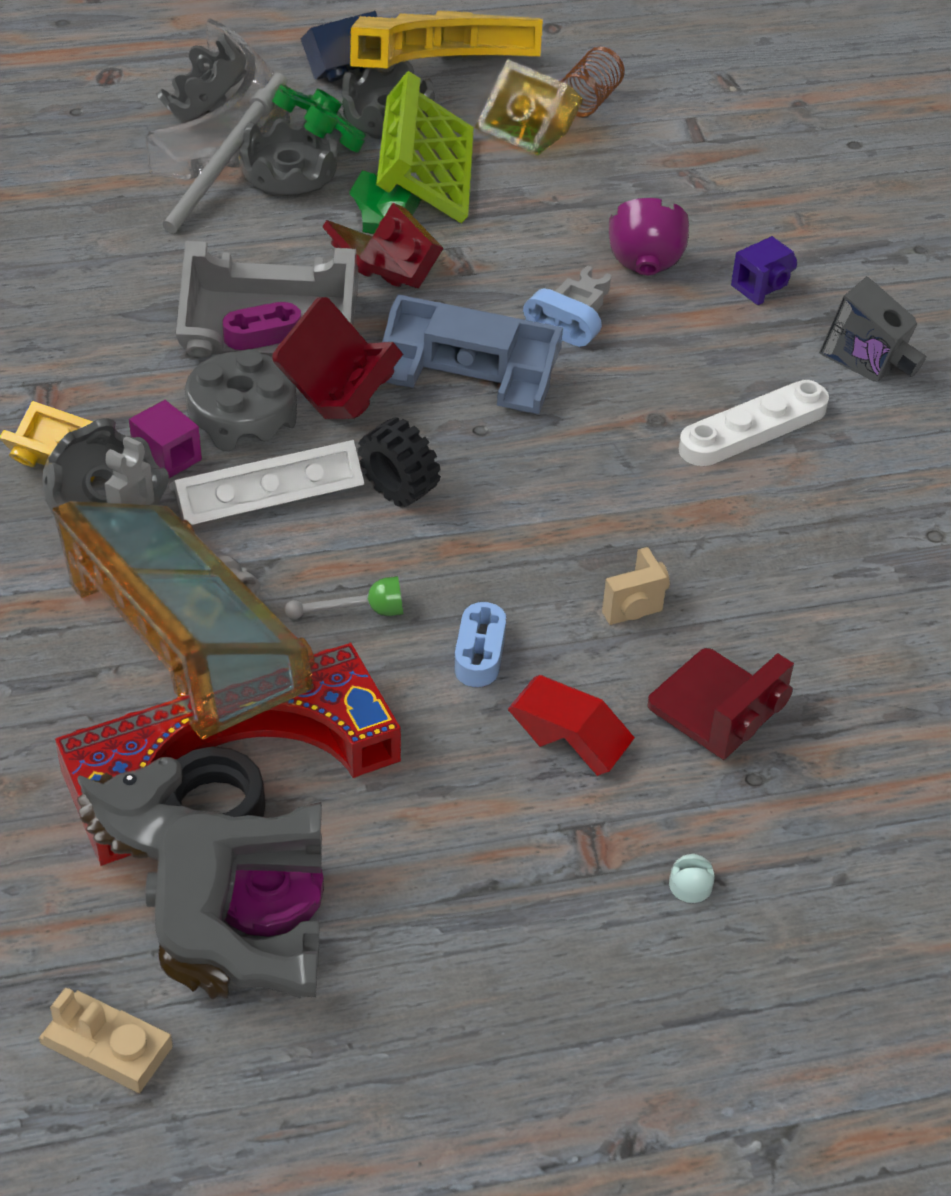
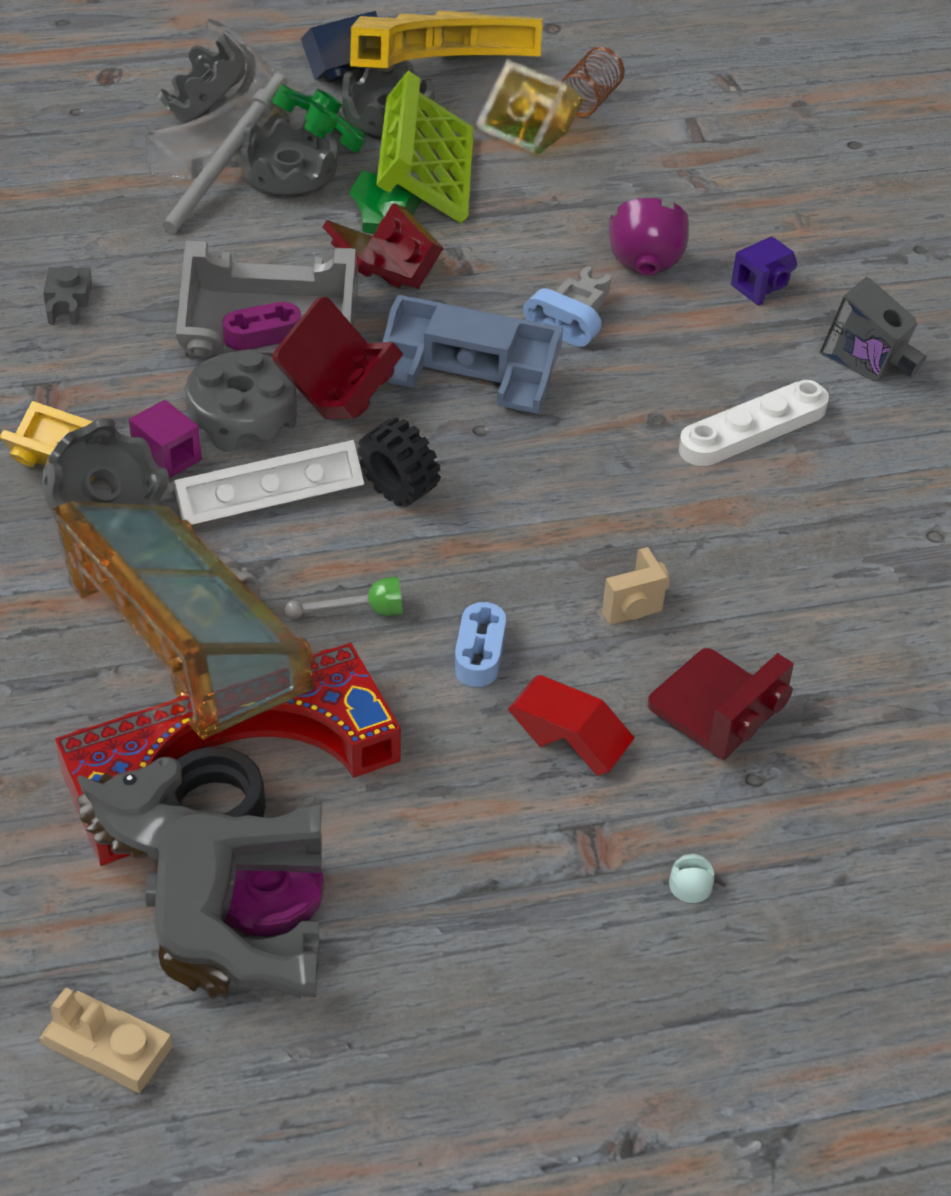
(66, 291): none -> dark grey plate
(131, 475): light grey plate -> none

